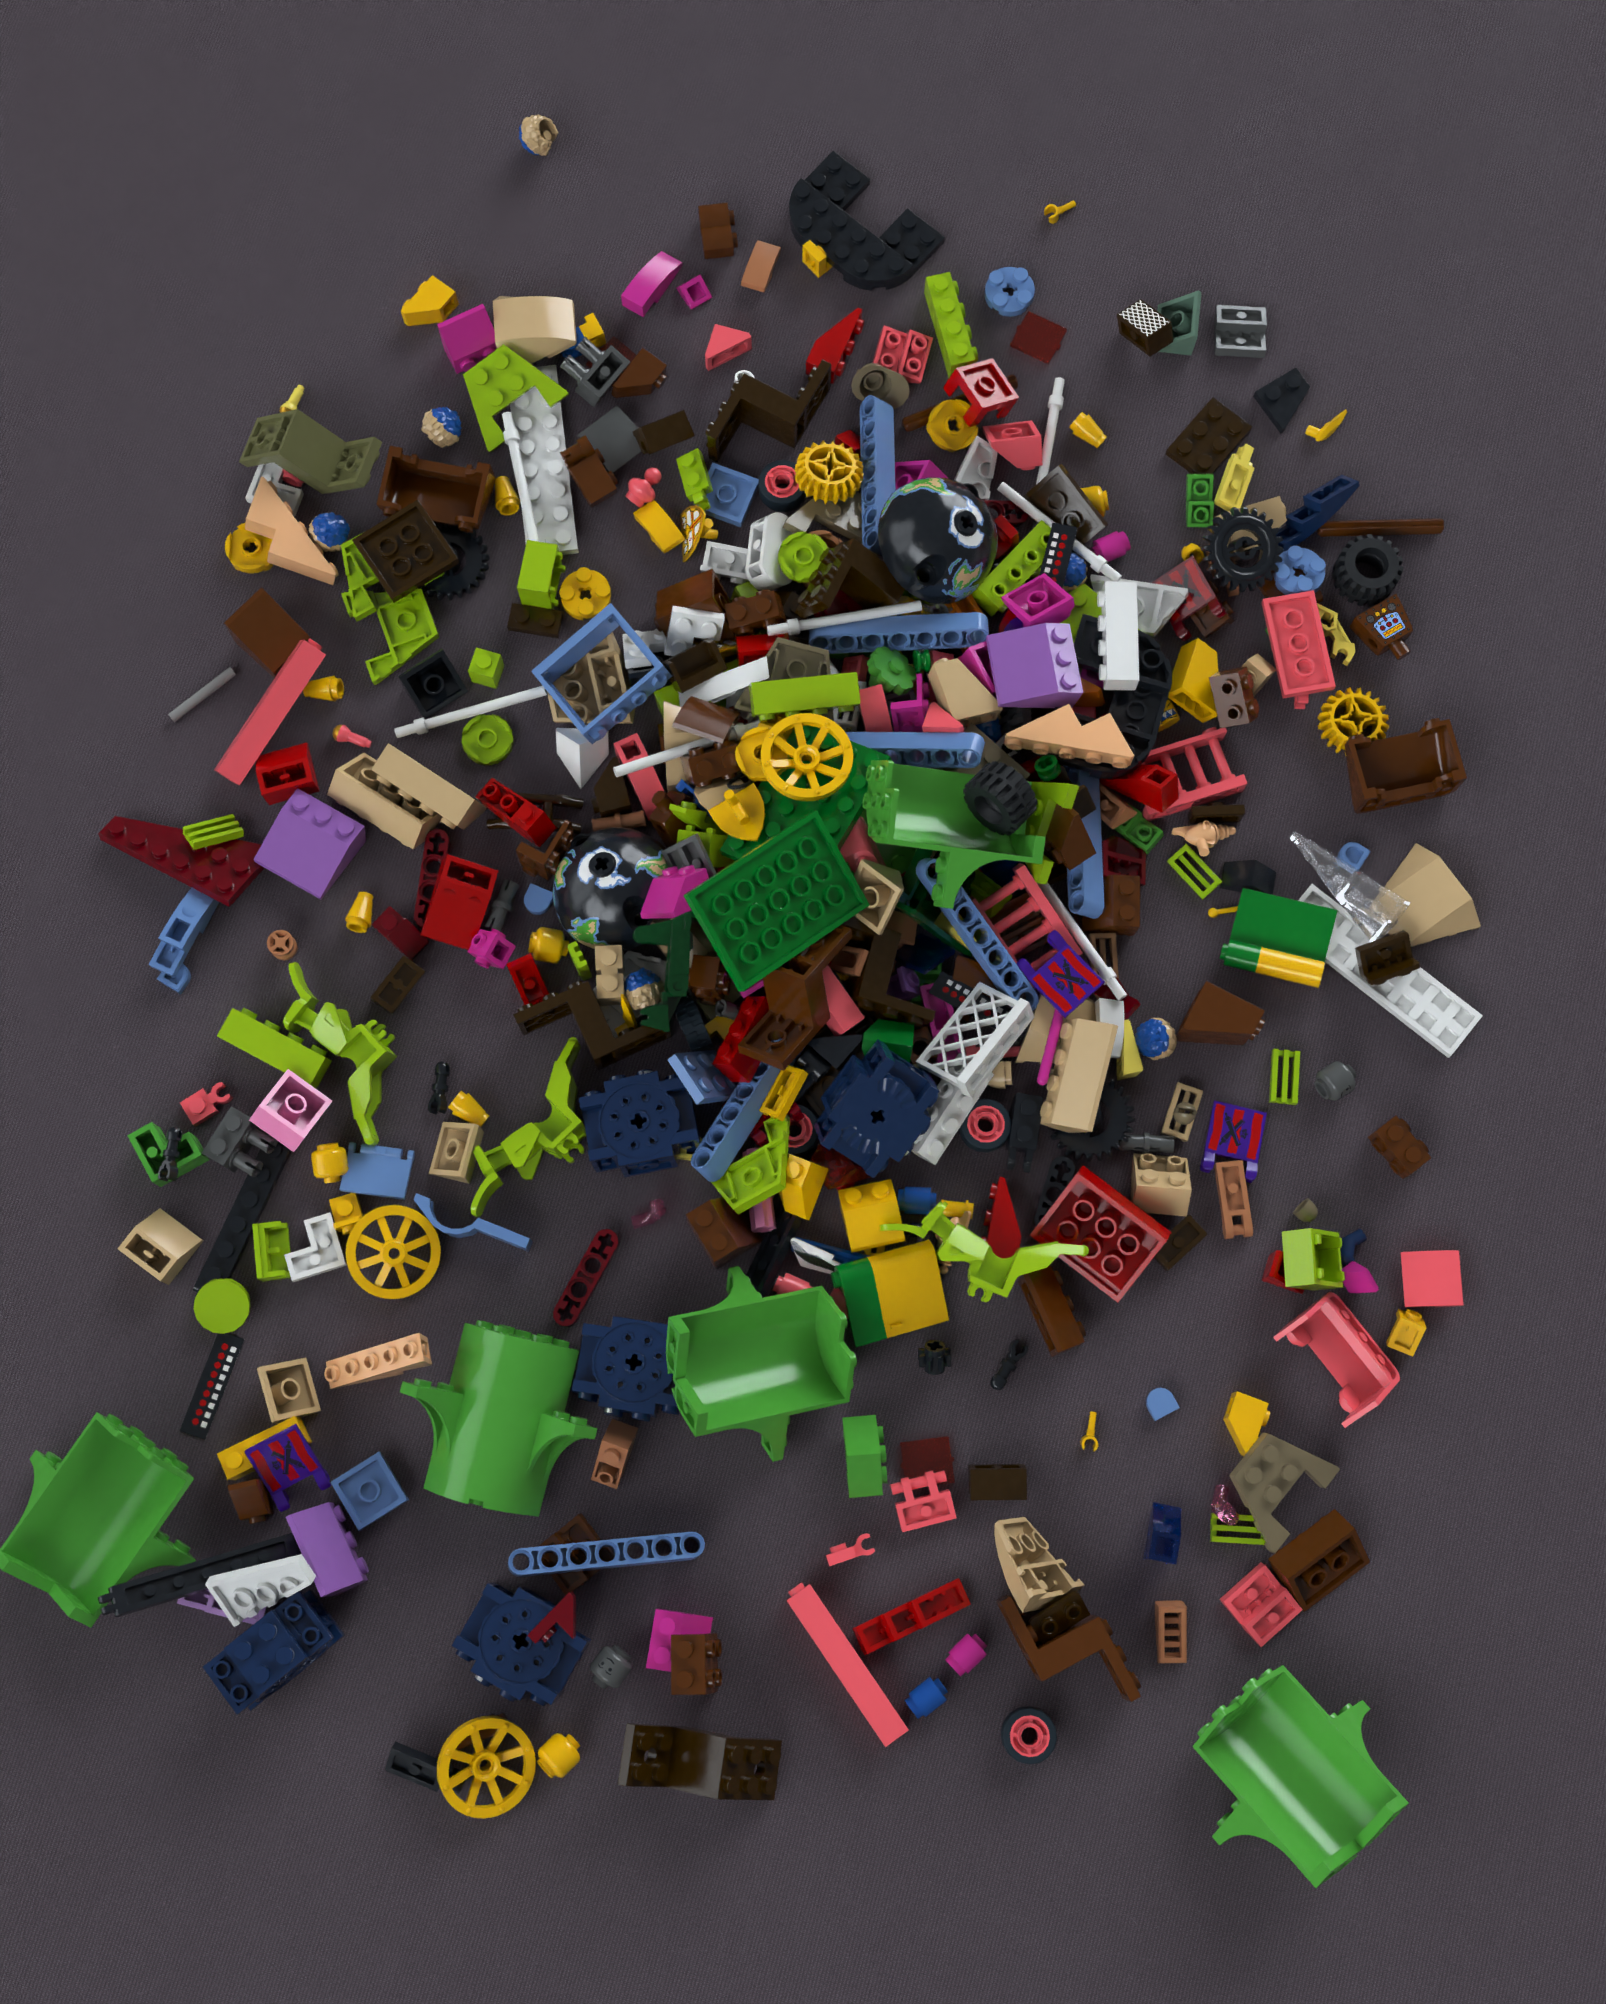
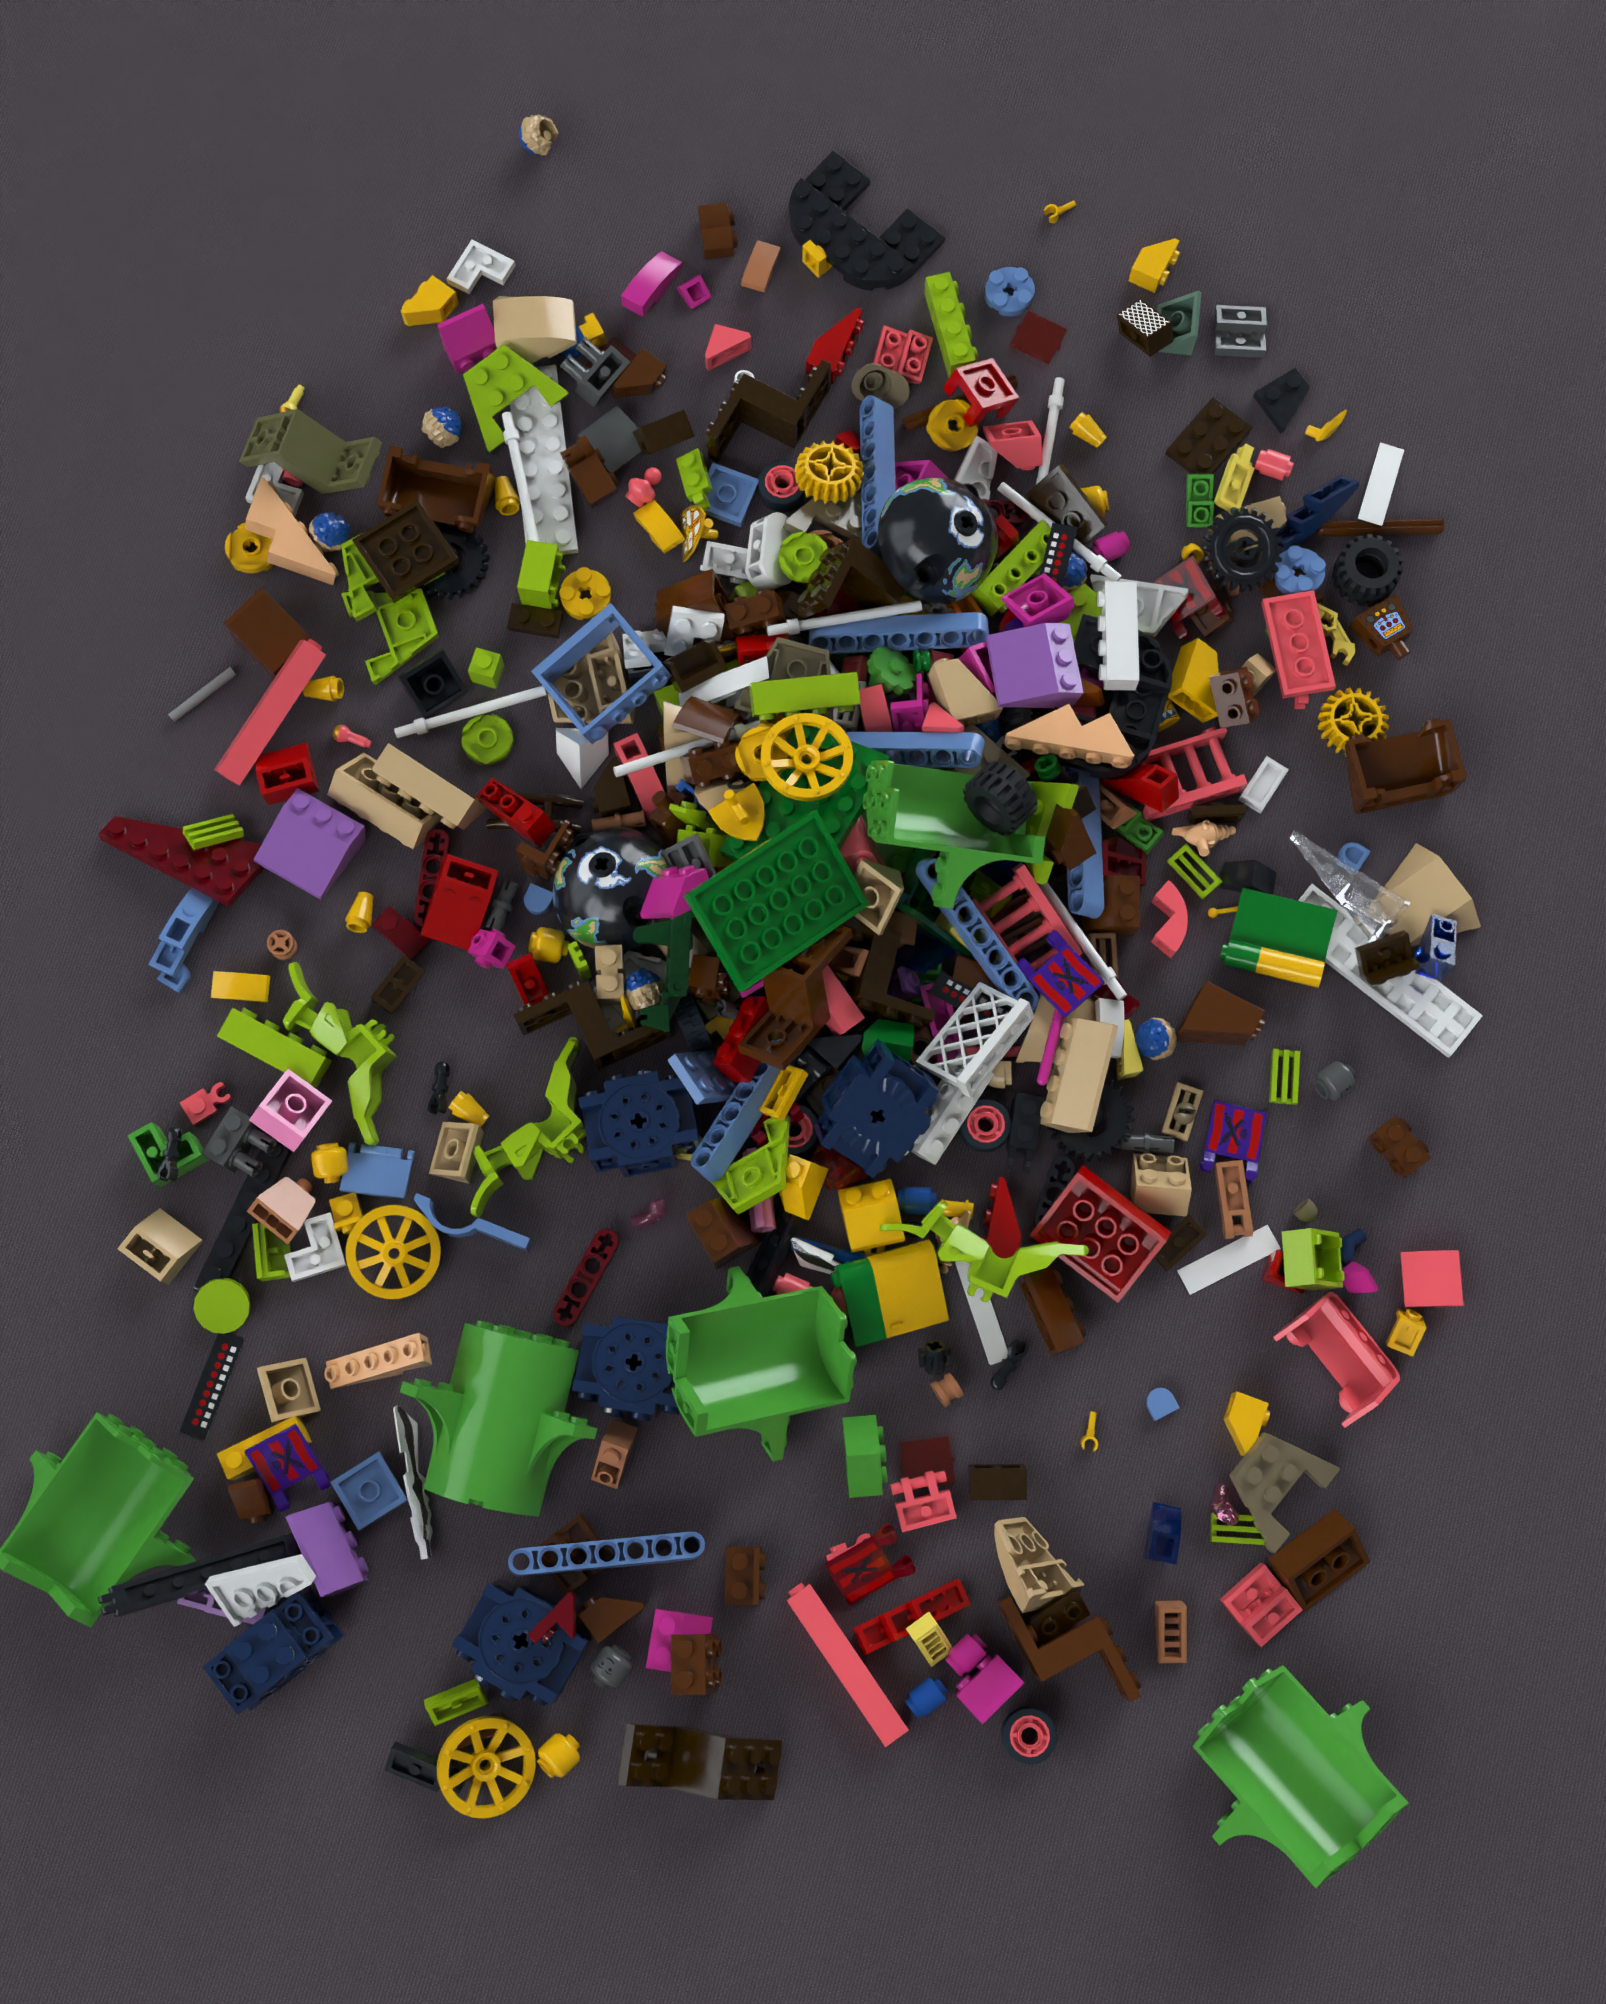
(240, 986): none -> yellow slope
(284, 1207): none -> torso
(414, 1482): none -> white sword
(455, 1700): none -> lime tile
(479, 261): none -> white plate
(608, 1614): none -> reddish brown slope
(743, 1576): none -> reddish brown bracket
(866, 1567): none -> dark red flag
(927, 1635): none -> light yellow slope
(947, 1389): none -> nougat wheel
(984, 1319): none -> white sticker
(988, 1687): none -> dark pink slope
(1152, 264): none -> yellow slope
(1174, 930): none -> coral brick
(1228, 1259): none -> white sticker
(1263, 784): none -> white tile
(1274, 464): none -> coral brick
(1381, 484): none -> white sticker
(1437, 947): none -> clear blue slope

